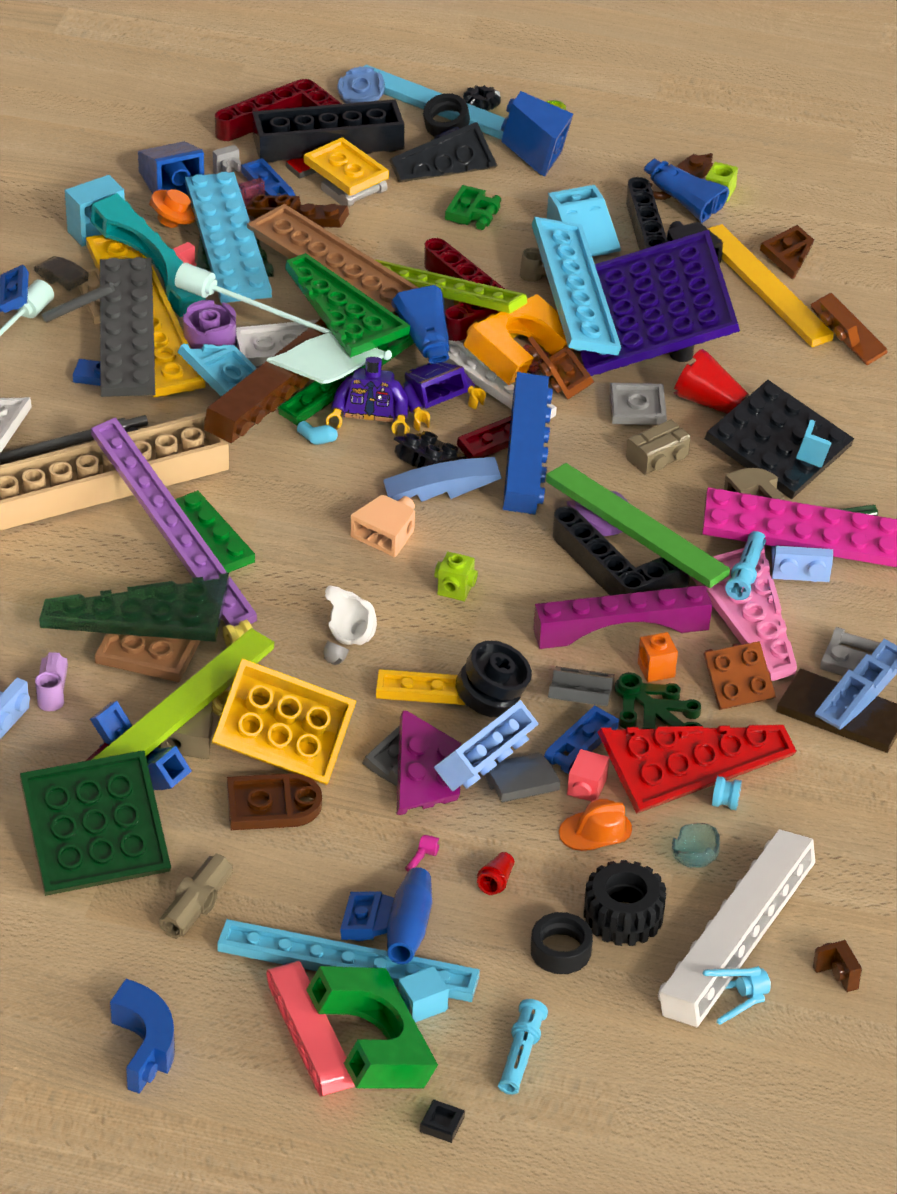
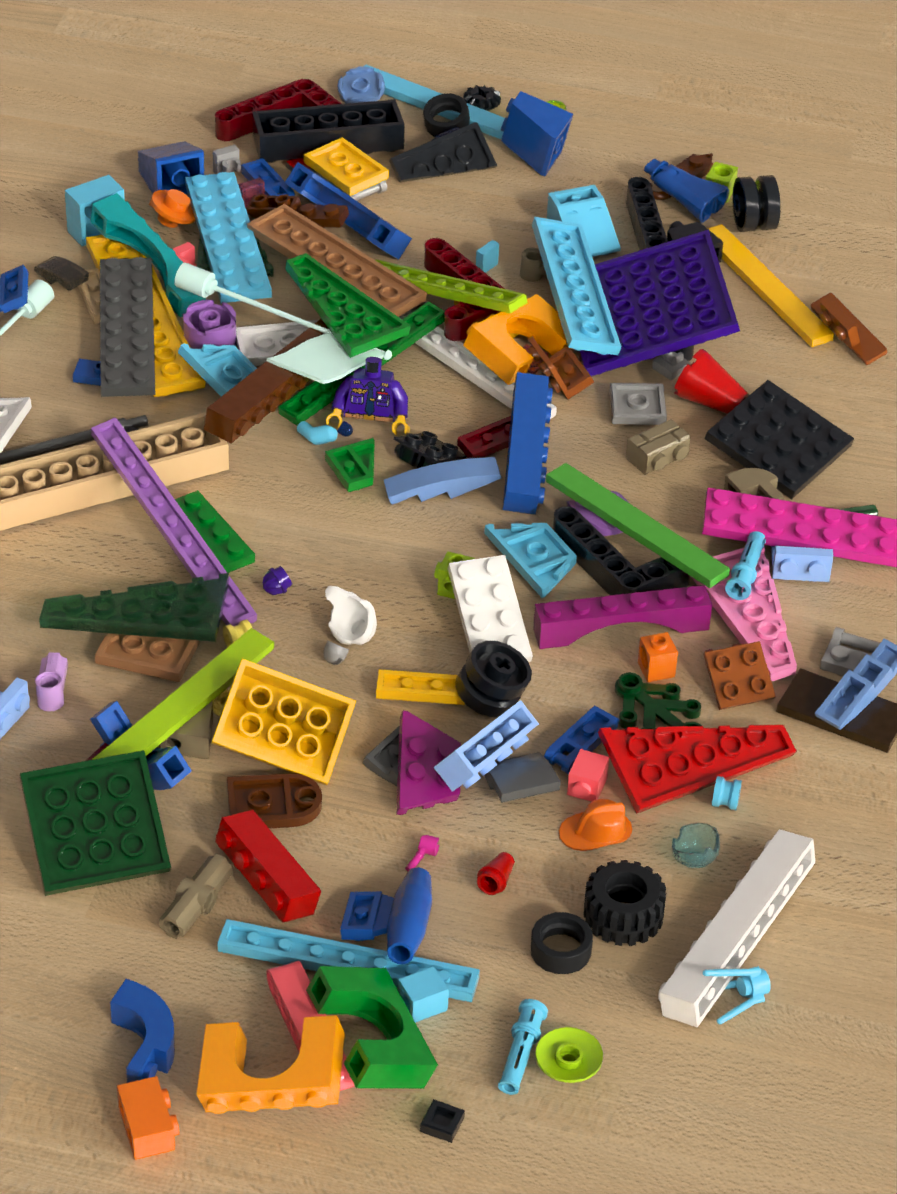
(78, 302): dark grey bar -> none
(147, 1117): none -> orange brick
(268, 866): none -> red brick
(276, 581): none -> dark purple plate
(308, 1082): none -> light orange arch
(345, 429): none -> clear blue piece
(353, 464): none -> green wing
(360, 217): none -> blue arch
(384, 523): light nougat torso -> none
(426, 314): blue piece -> none
(435, 384): dark purple torso -> none
(466, 207): green plate -> none
(488, 256): none -> medium azure tile
(488, 603): none -> white plate
(534, 553): none -> medium azure wing
(569, 1054): none -> lime dish
(581, 686): dark grey slope -> none
(670, 364): none -> light grey tile
(756, 203): none -> black wheel
(788, 249): reddish brown wing -> none
(813, 448): medium azure panel -> none
(842, 962): reddish brown bracket -> none

